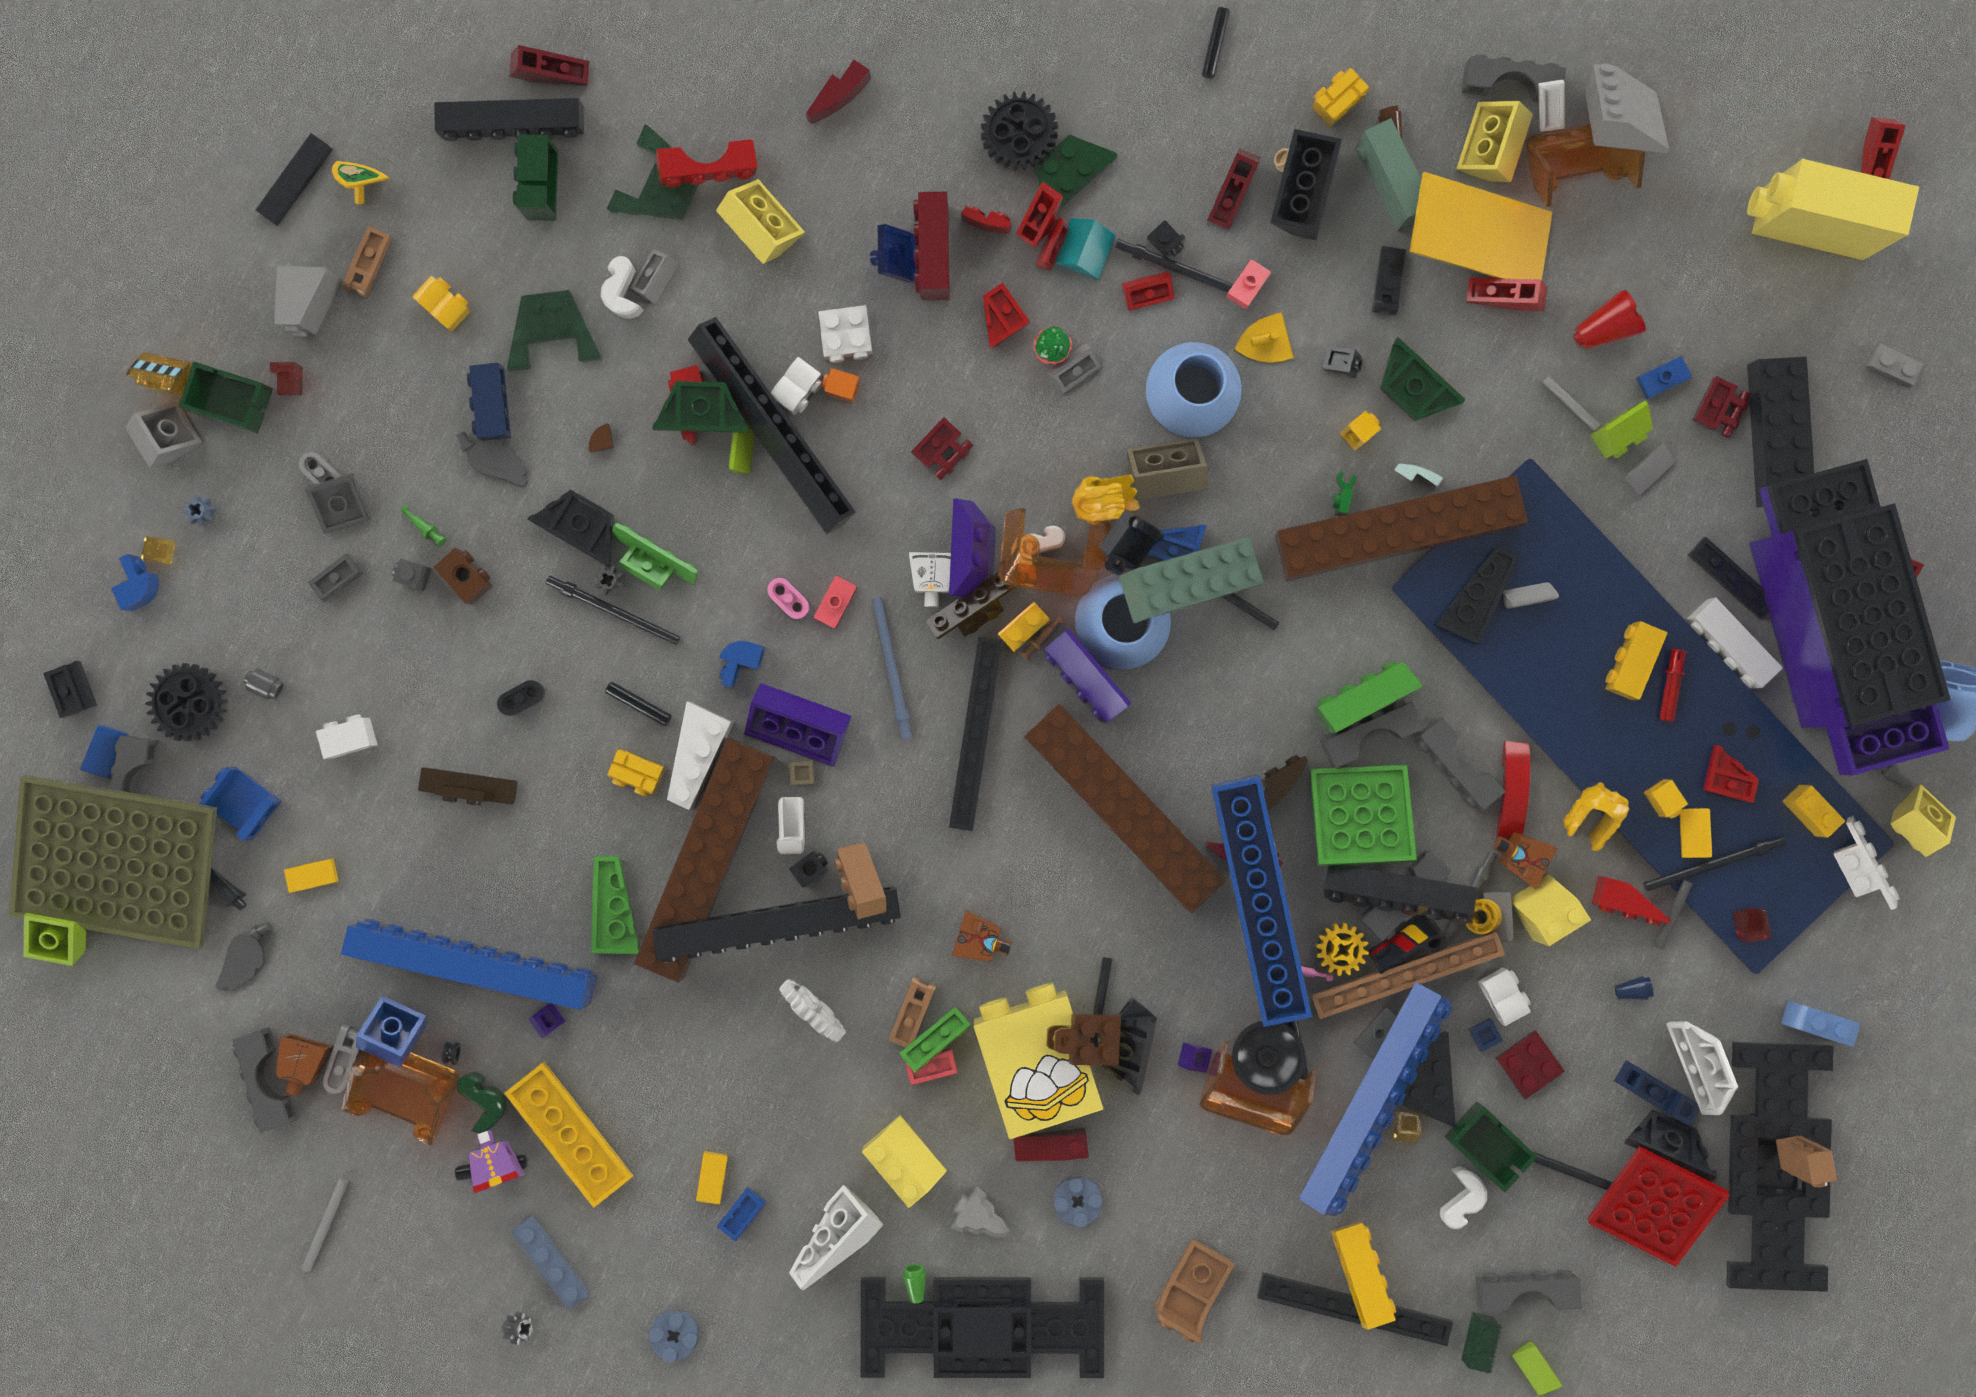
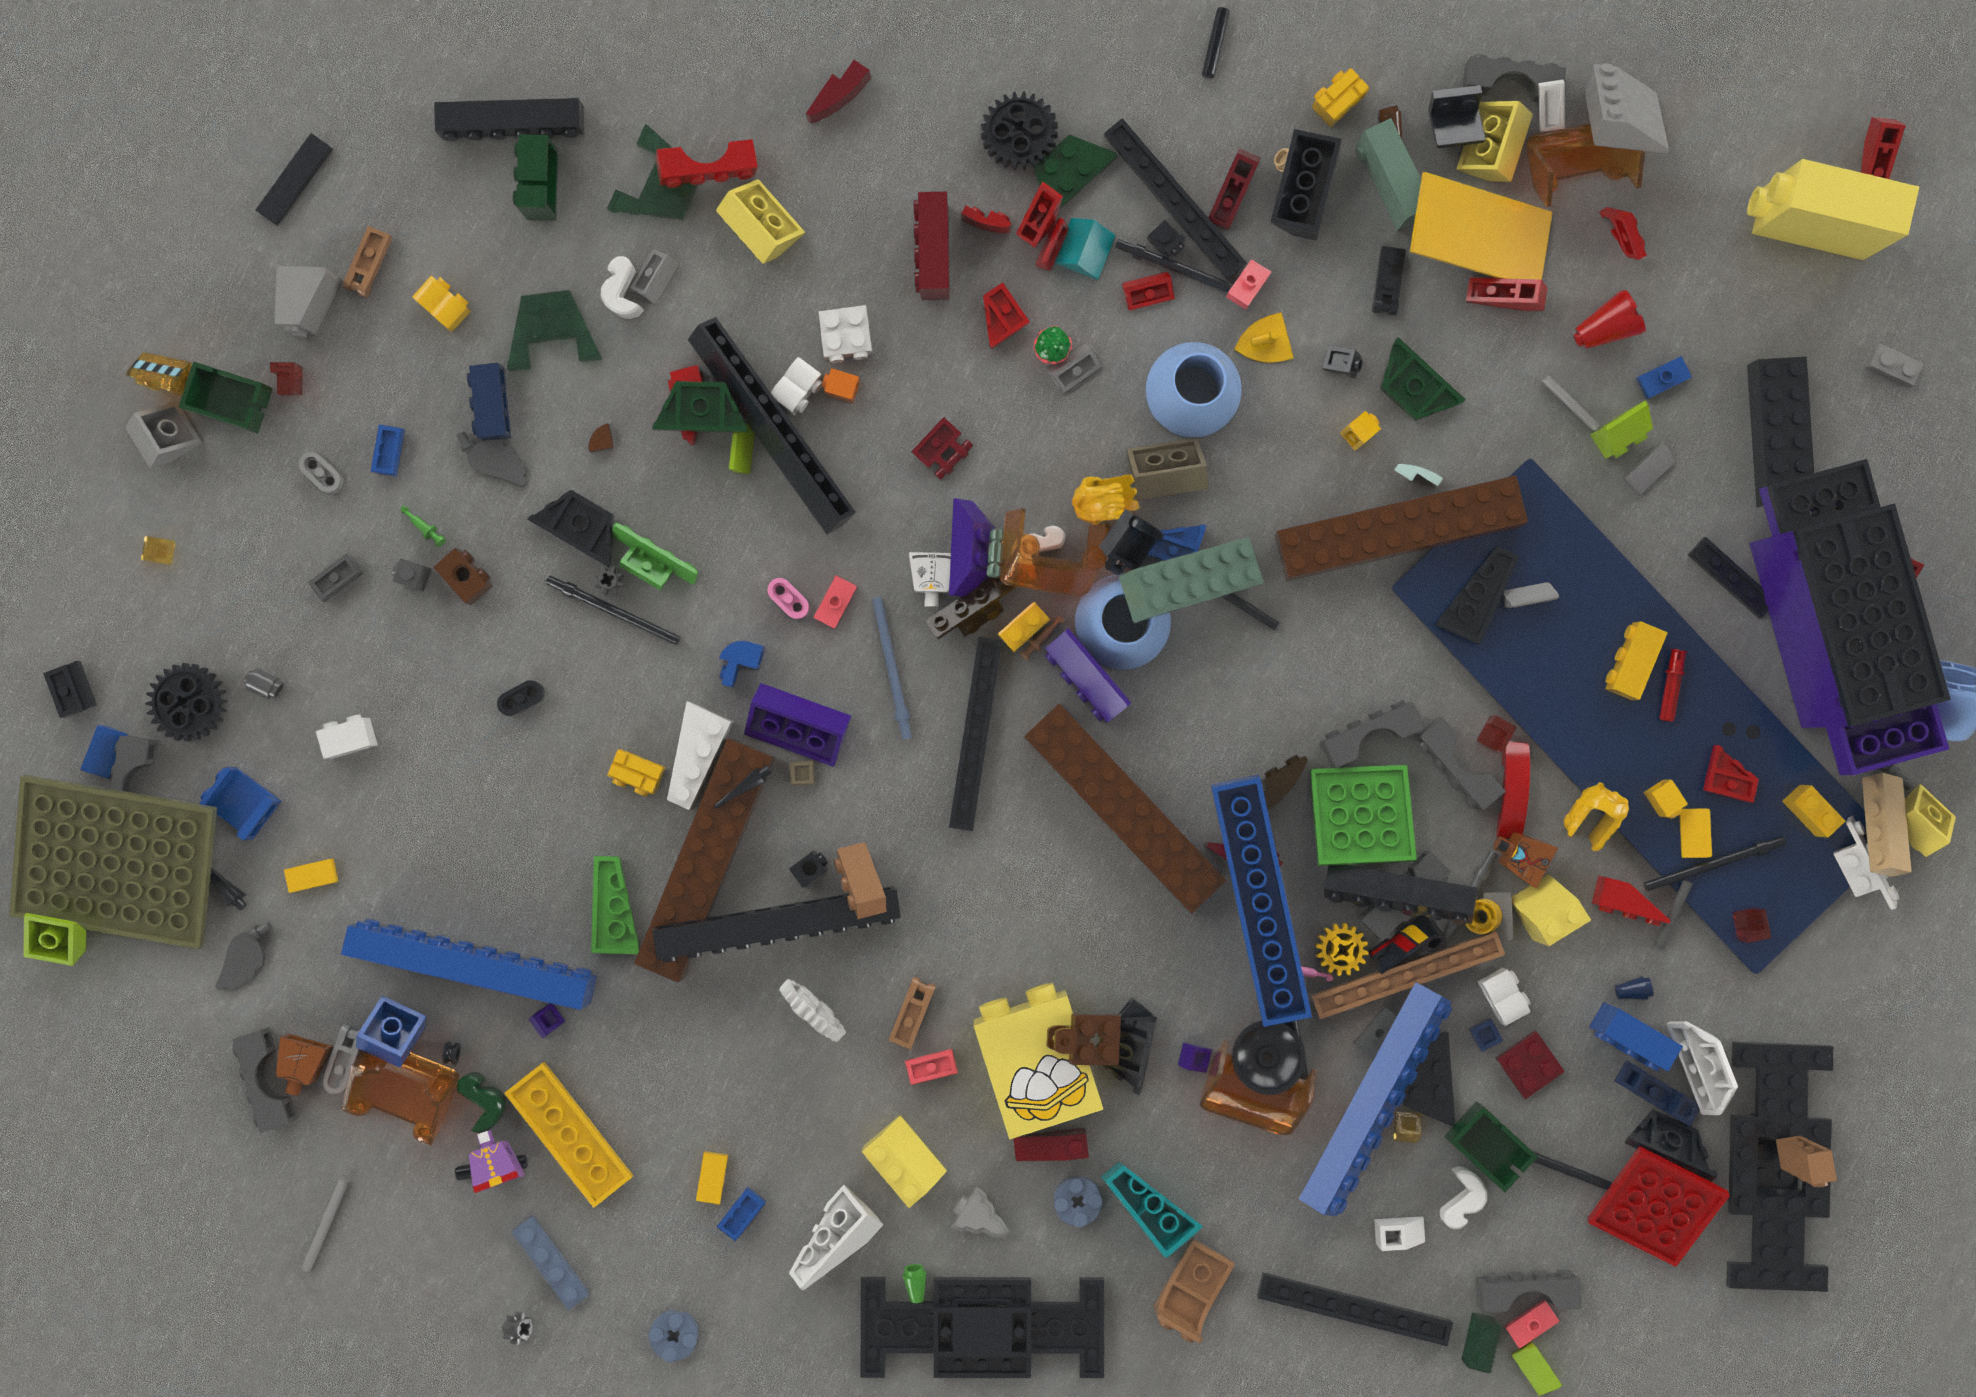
(139, 587): blue brick -> none
(204, 506): sand blue gear -> none
(338, 503): dark grey tile -> none
(356, 176): shield -> none
(387, 450): none -> blue plate
(467, 786): dark brown bracket -> none
(547, 67): dark red slope -> none
(638, 703): black axle -> none
(753, 780): none -> black piece
(791, 825): white animal -> none
(894, 253): clear blue tile -> none
(935, 1040): bright green plate -> none
(979, 939): dark orange torso -> none
(995, 553): none -> sand green axle
(1101, 991): black bar -> none
(1156, 1215): none -> teal wedge
(1174, 199): none -> black plate
(1342, 500): green plate -> none
(1363, 1275): yellow brick -> none
(1366, 697): bright green slope -> none
(1399, 1233): none -> white slope
(1456, 116): none -> black bracket
(1496, 733): none -> clear red panel
(1531, 1323): none -> coral plate
(1626, 232): none -> red wing
(1635, 1038): none -> blue brick
(1715, 403): dark red plate -> none
(1734, 643): white brick -> none
(1820, 1023): medium blue brick -> none
(1886, 825): none -> tan brick

